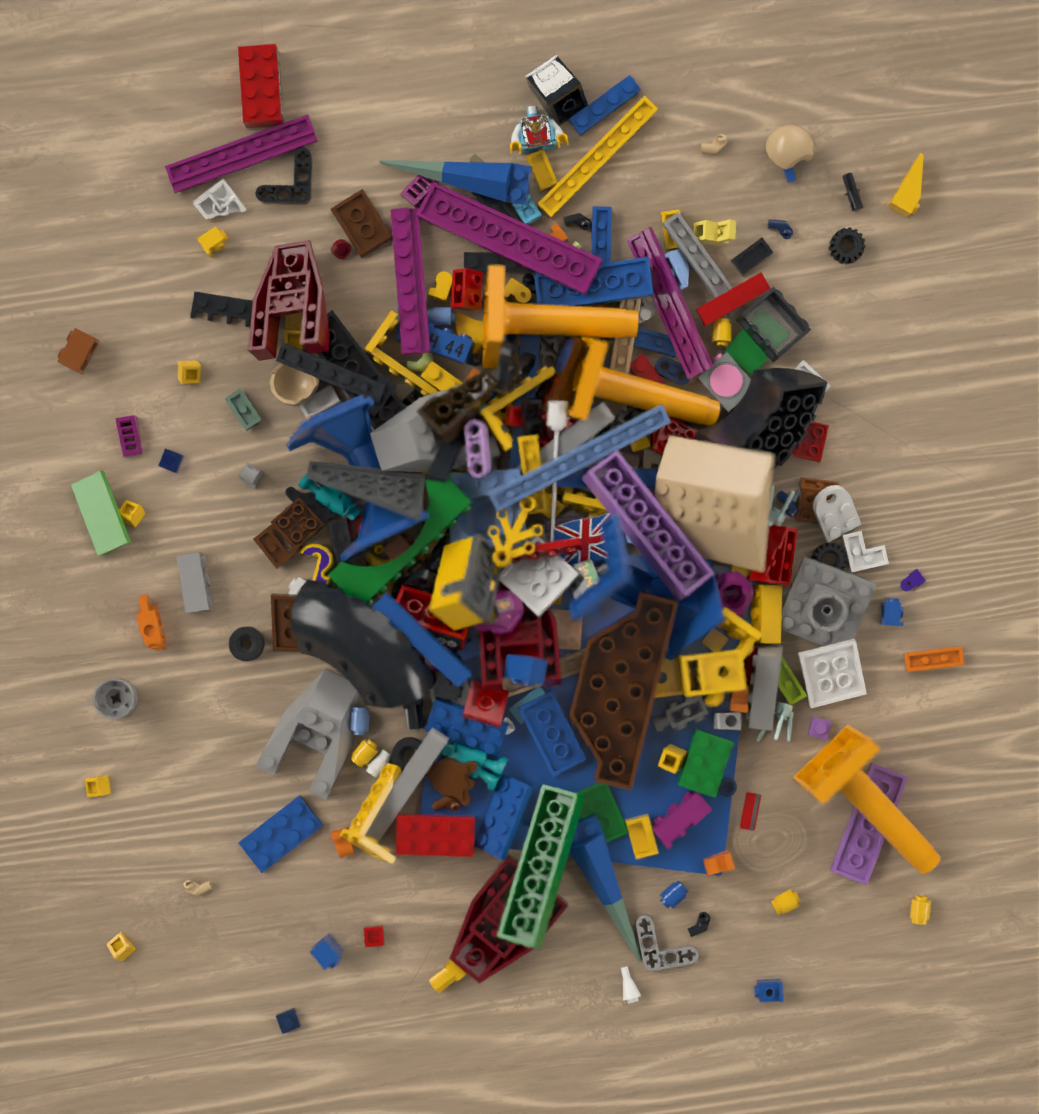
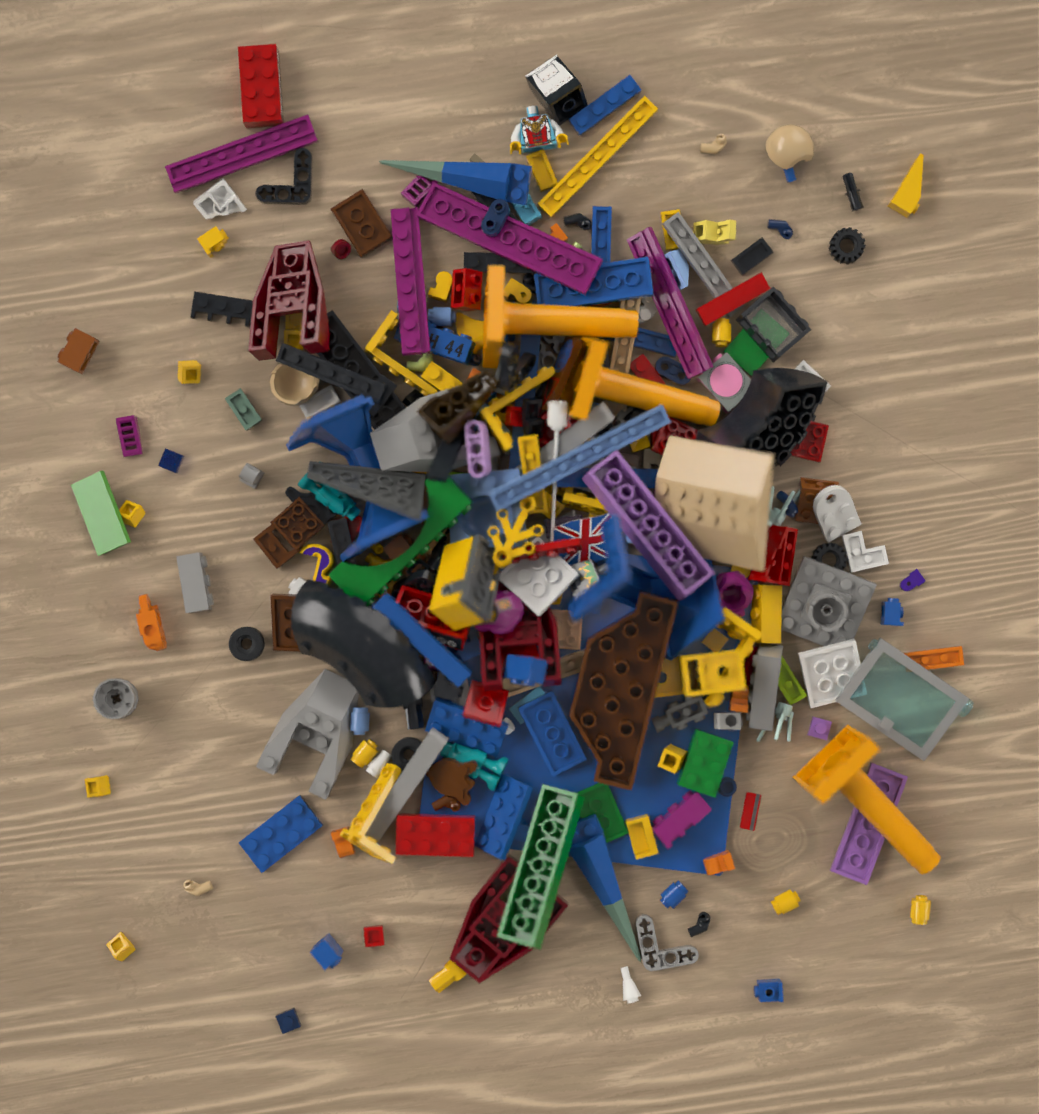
(496, 217): none -> dark blue plate
(902, 699): none -> clear light blue door

